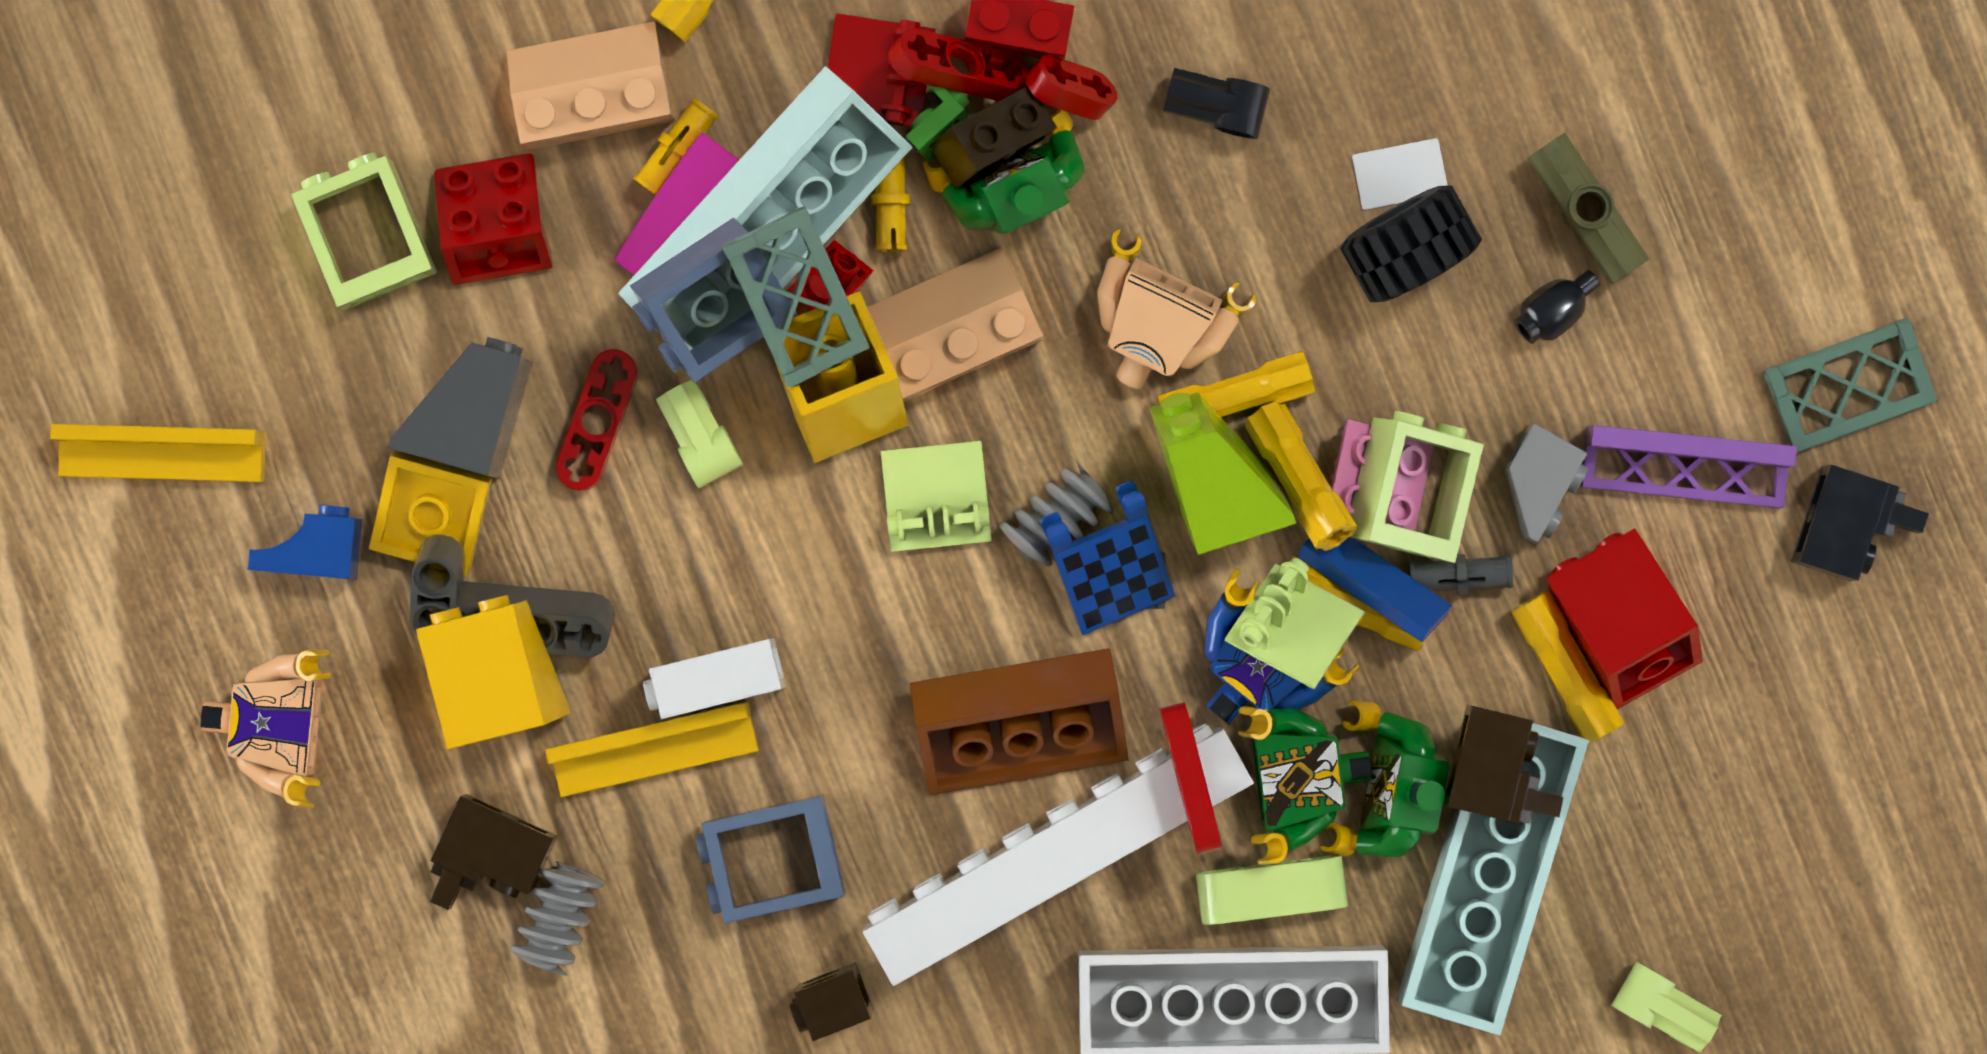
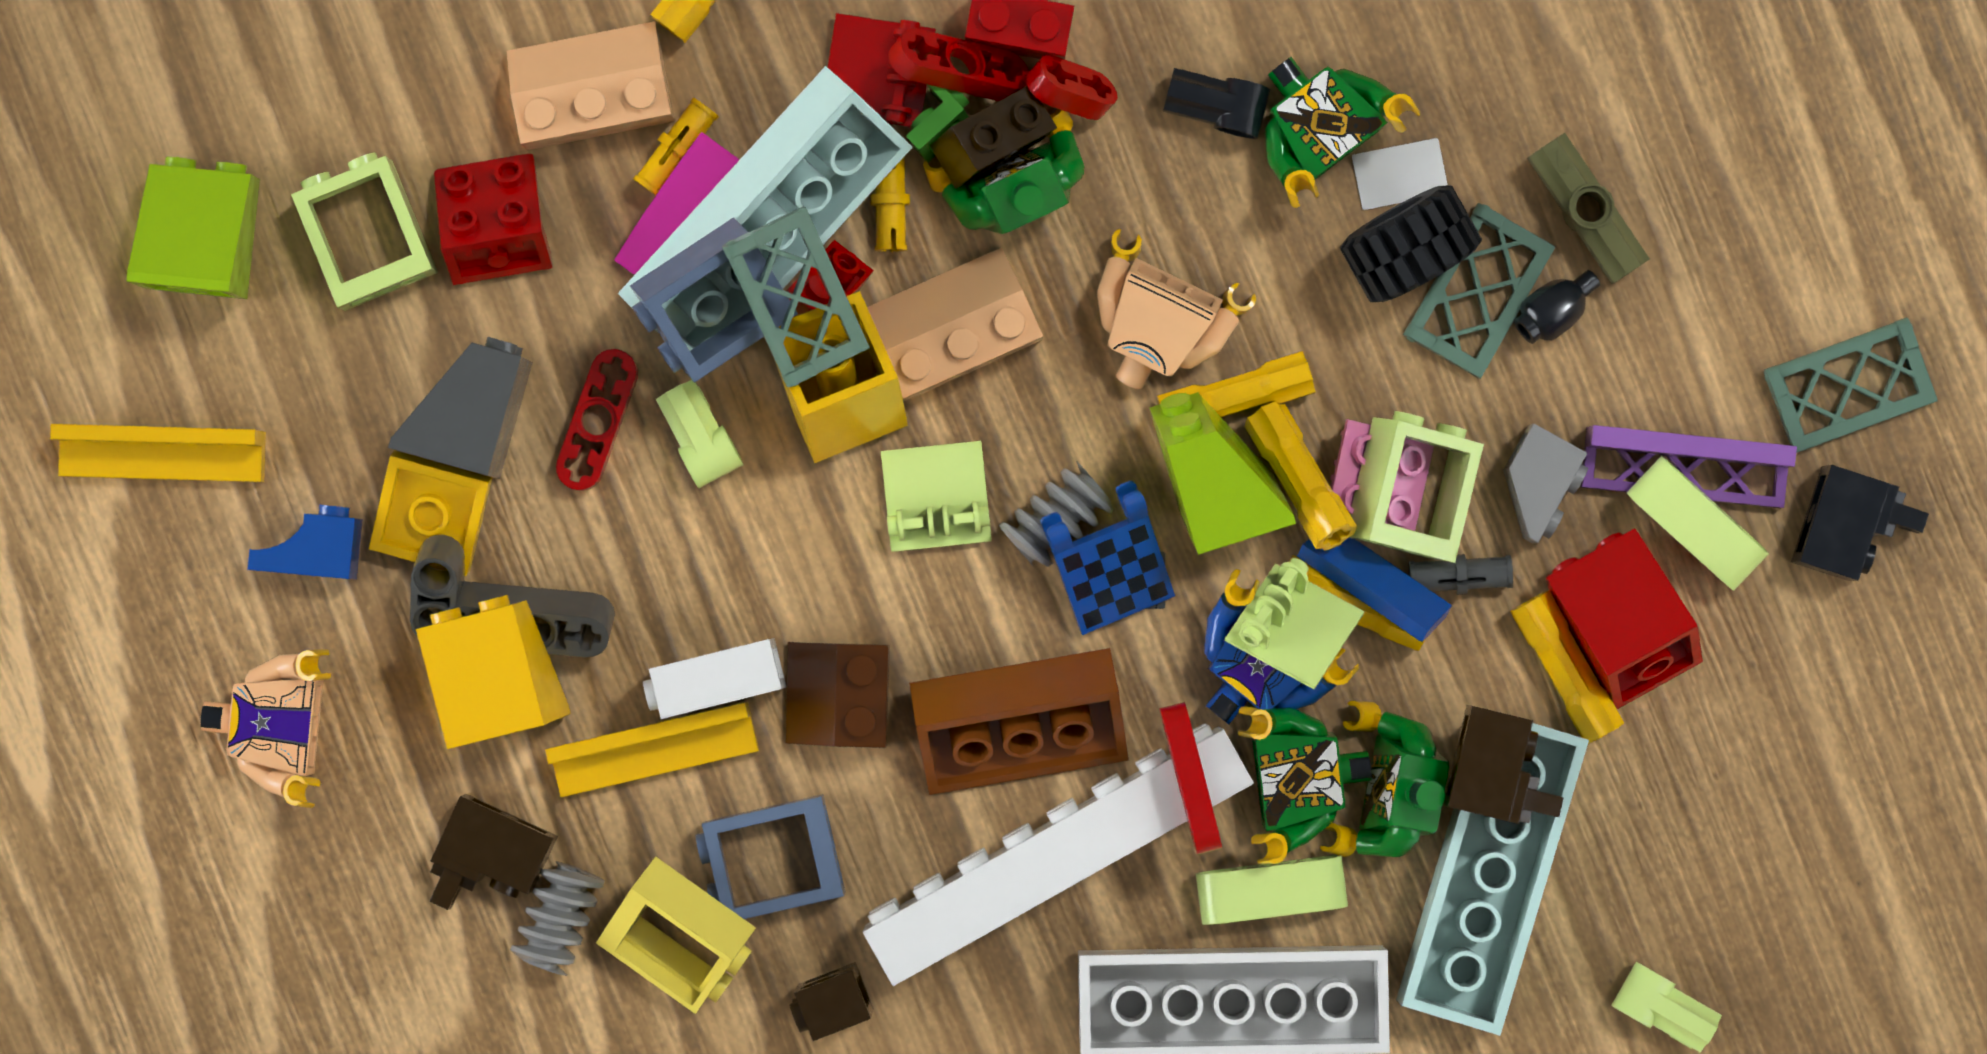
(195, 229): none -> lime slope
(661, 957): none -> light yellow window
(837, 694): none -> reddish brown slope
(1324, 121): none -> torso
(1497, 329): none -> sand green window
(1697, 523): none -> yellowish green beam

